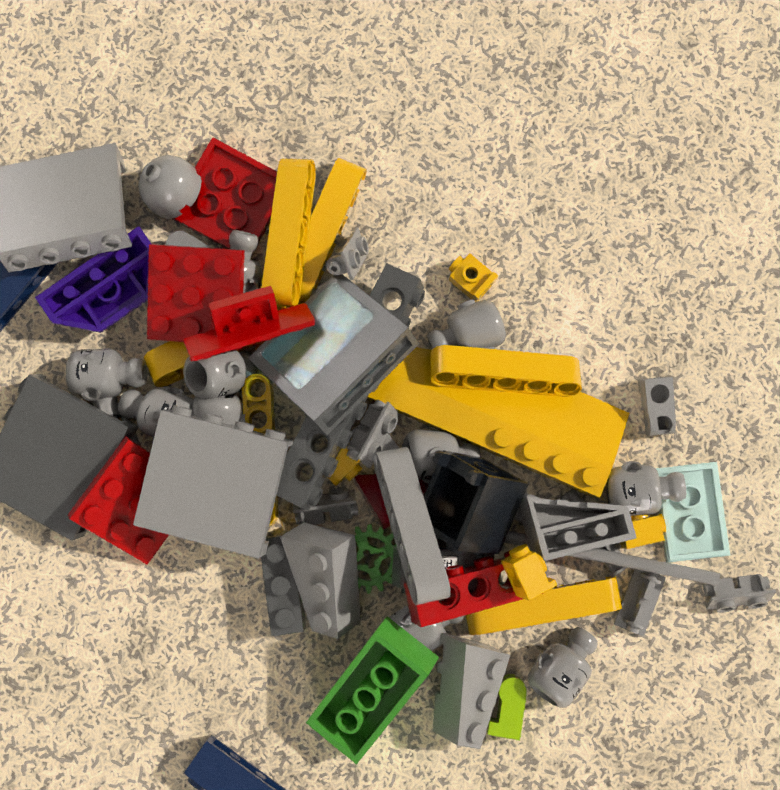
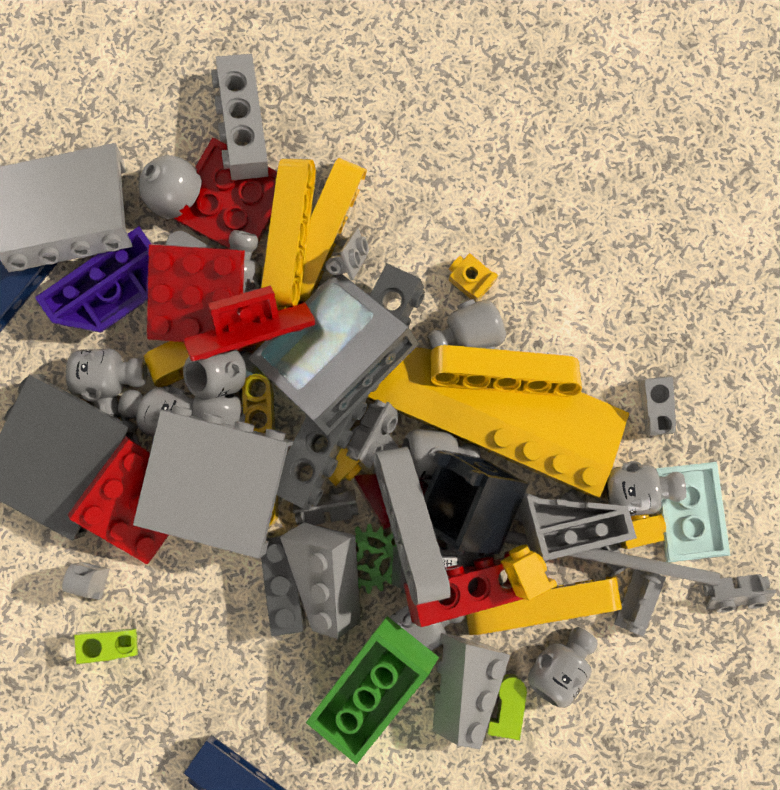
(85, 580): none -> light grey leg
(105, 645): none -> lime leg
(239, 74): none -> light grey brick

